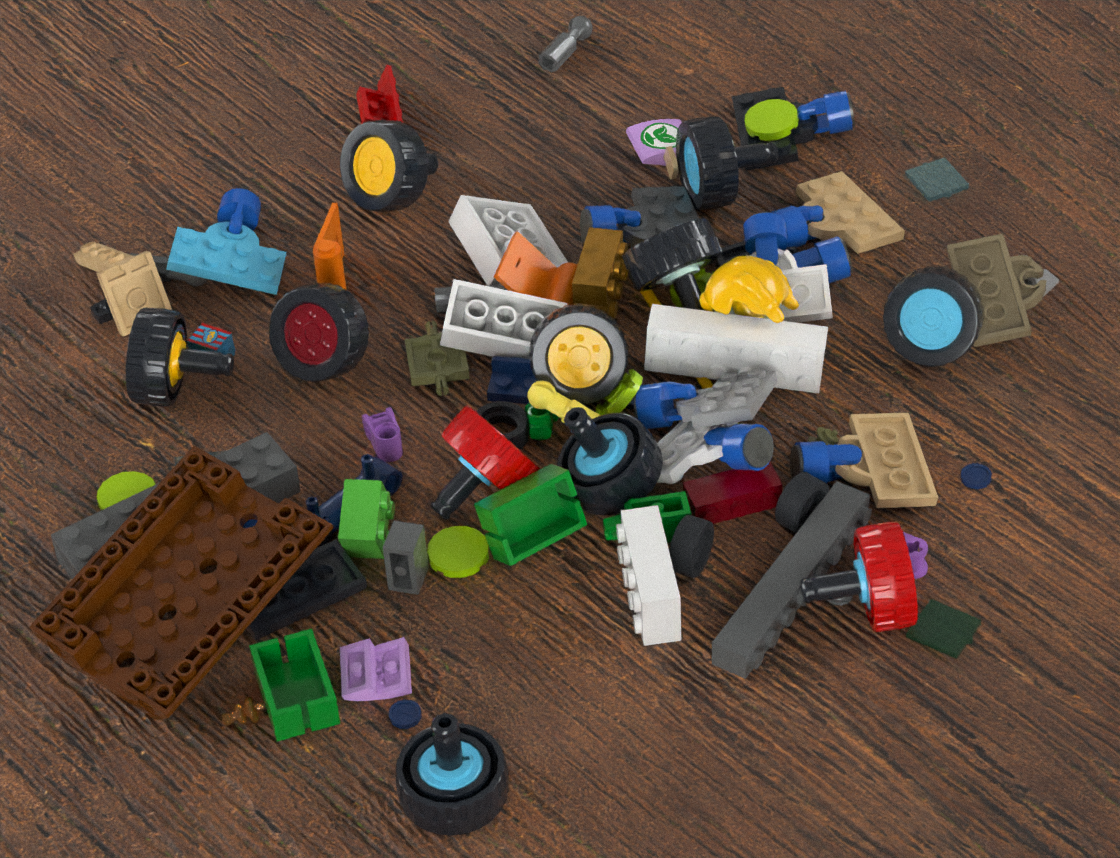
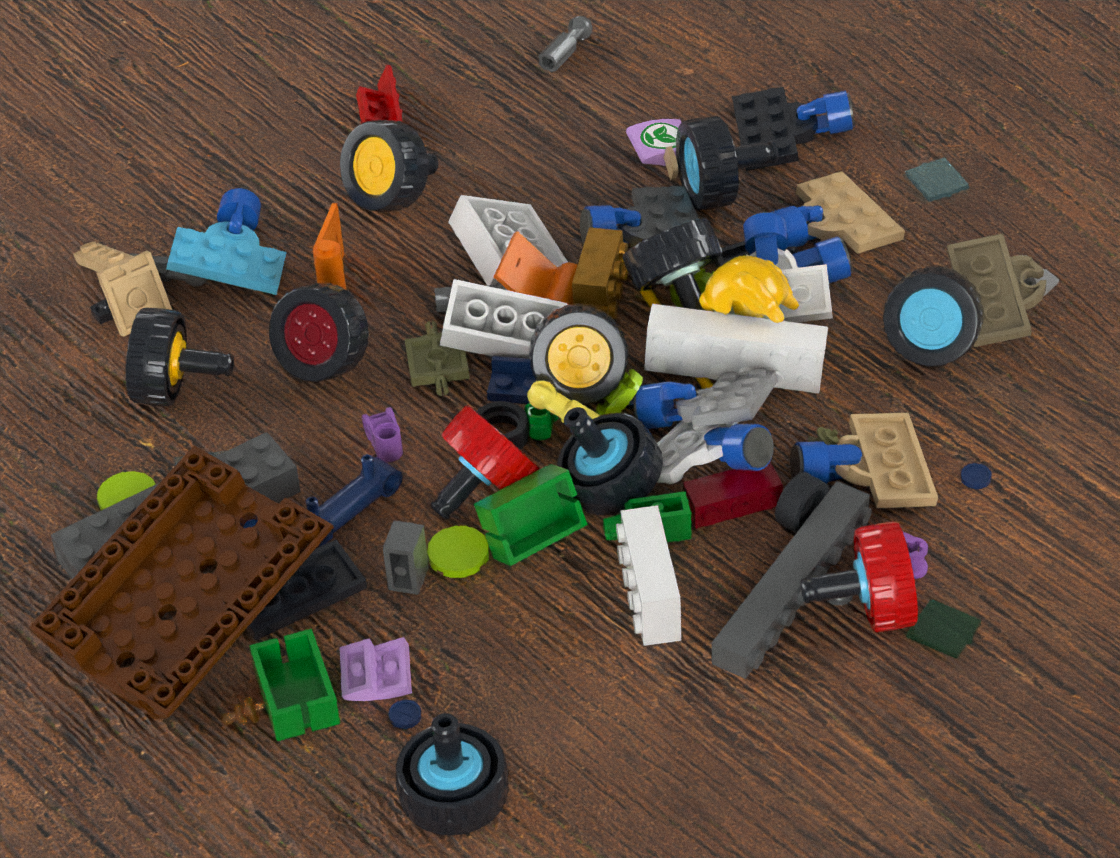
(212, 339): dark azure brick -> none
(365, 518): bright green brick -> none
(691, 545): black tyre -> none
(771, 119): lime tile -> none

